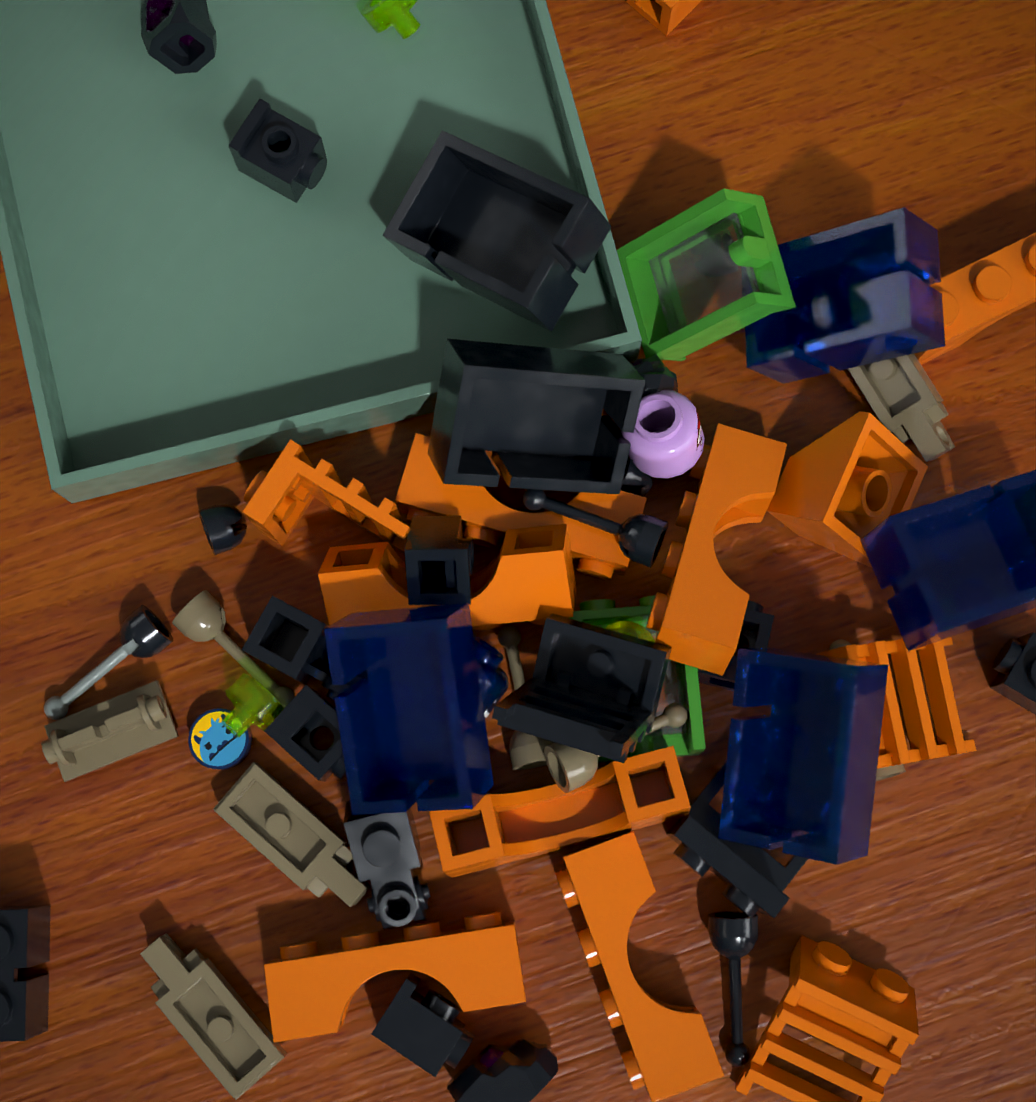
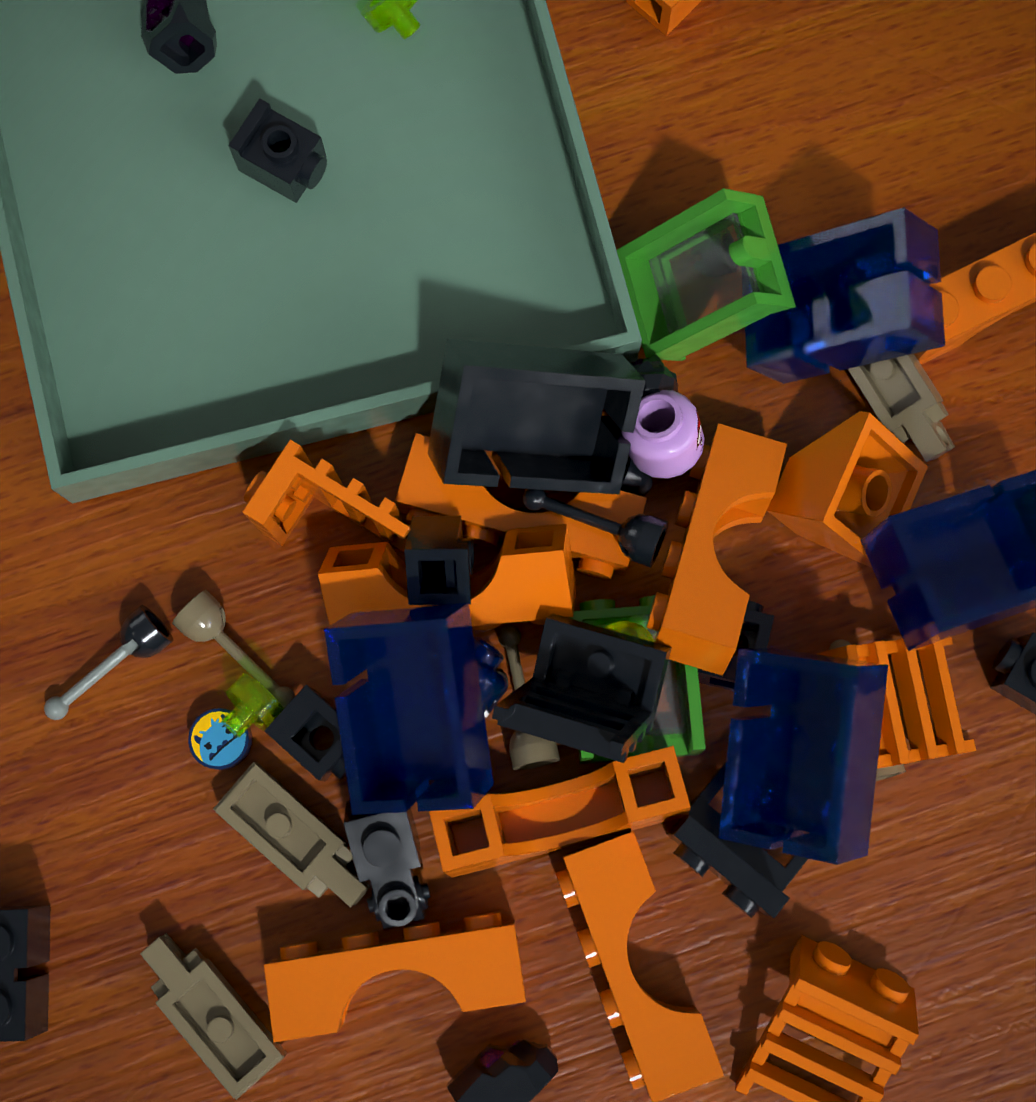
(109, 731): dark tan hinge -> none
(220, 527): black hinge -> none
(294, 645): black brick -> none
(424, 1028): black brick -> none
(497, 229): black piece -> none
(575, 767): dark tan hinge -> none
(734, 936): black hinge -> none

